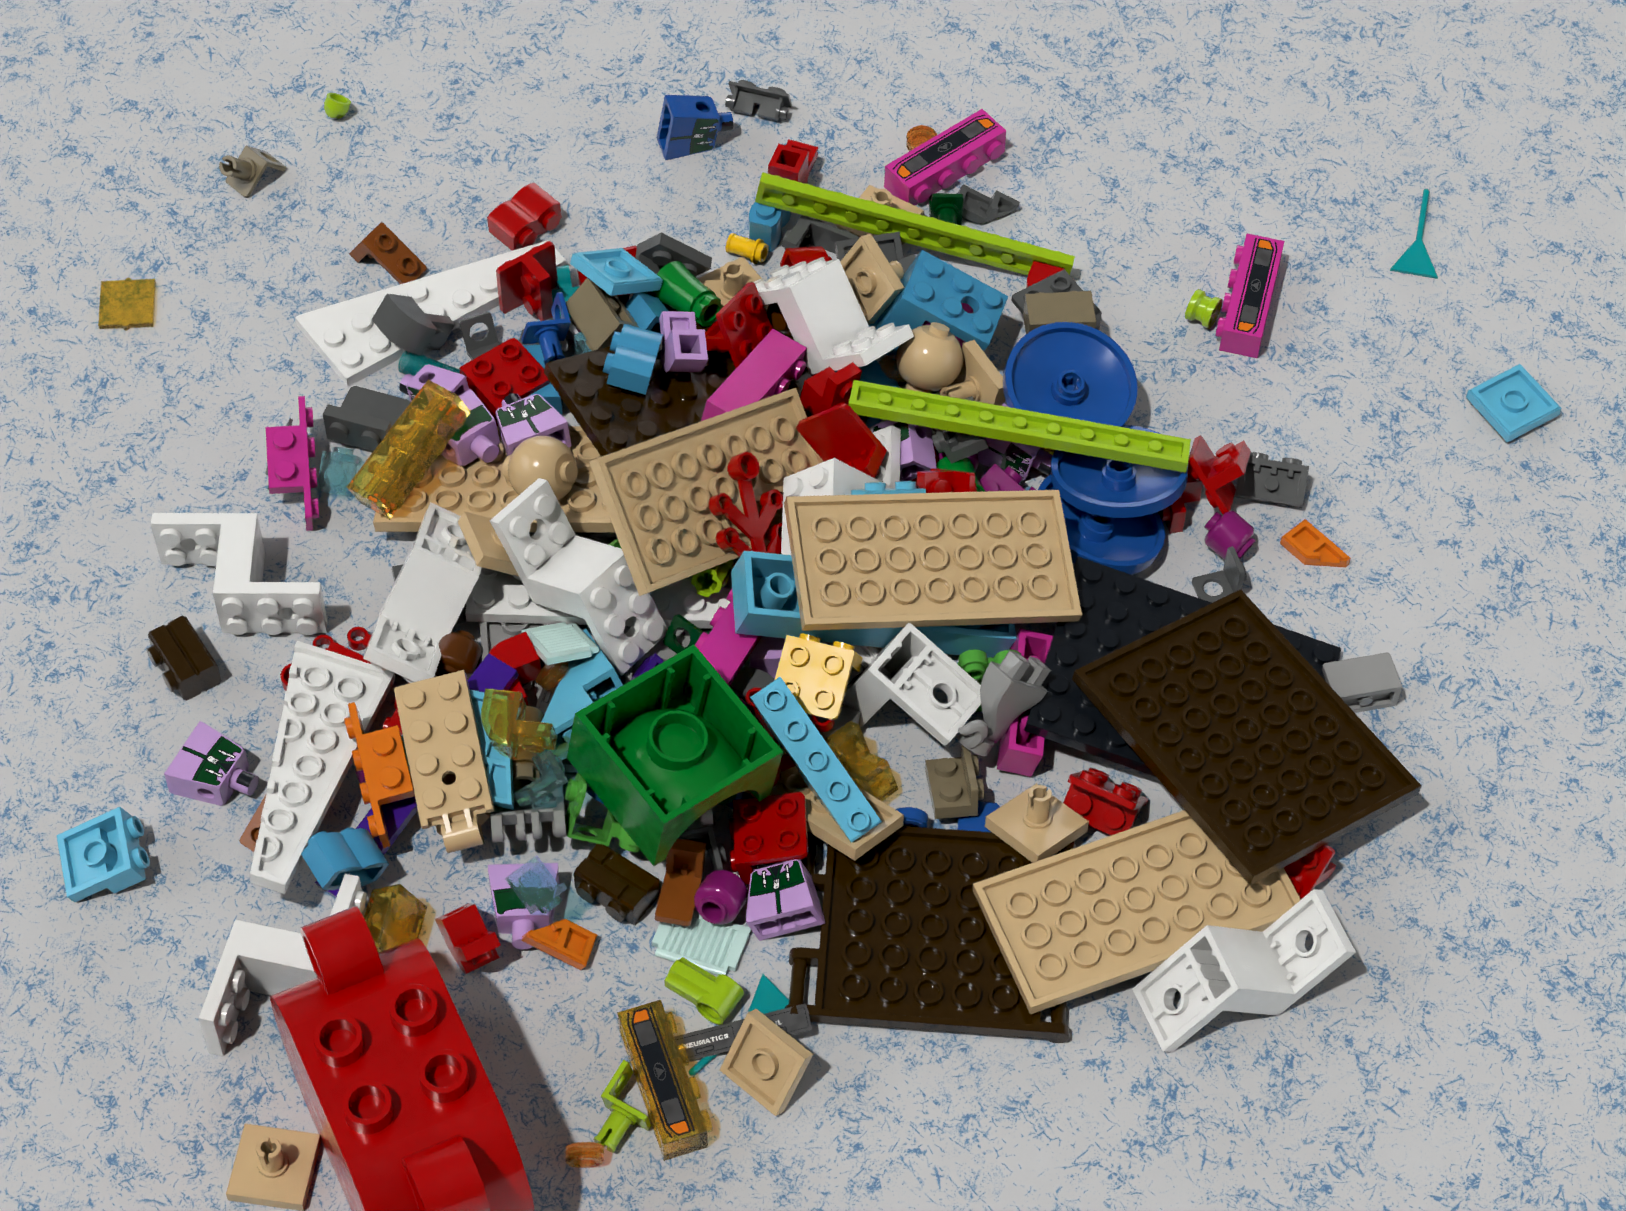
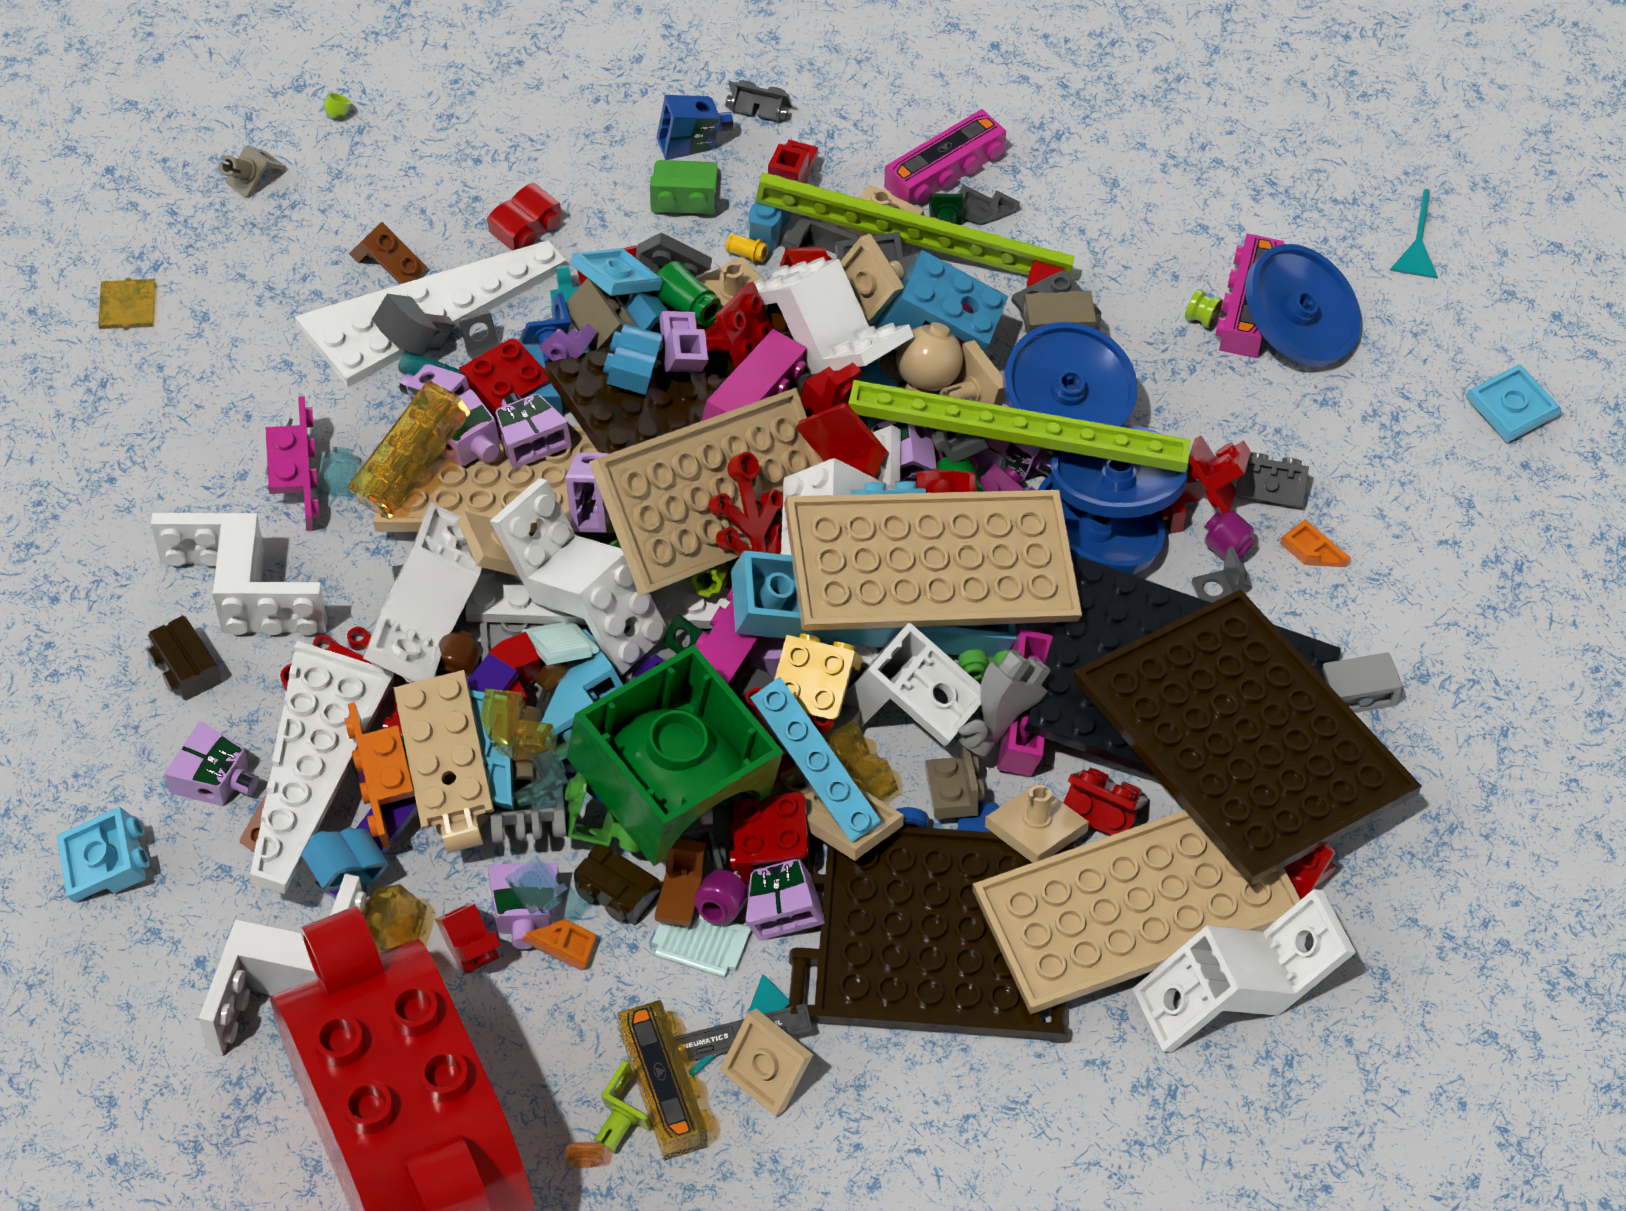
(273, 1167): tan tile -> none
(363, 417): dark grey bracket -> none
(529, 281): red bracket -> none
(544, 459): tan brick -> none
(563, 345): none -> medium lavender bracket
(580, 489): none -> lavender torso
(683, 187): none -> bright green bracket
(711, 995): lime piece -> none
(918, 136): clear orange tile -> none
(1303, 305): none -> blue dish

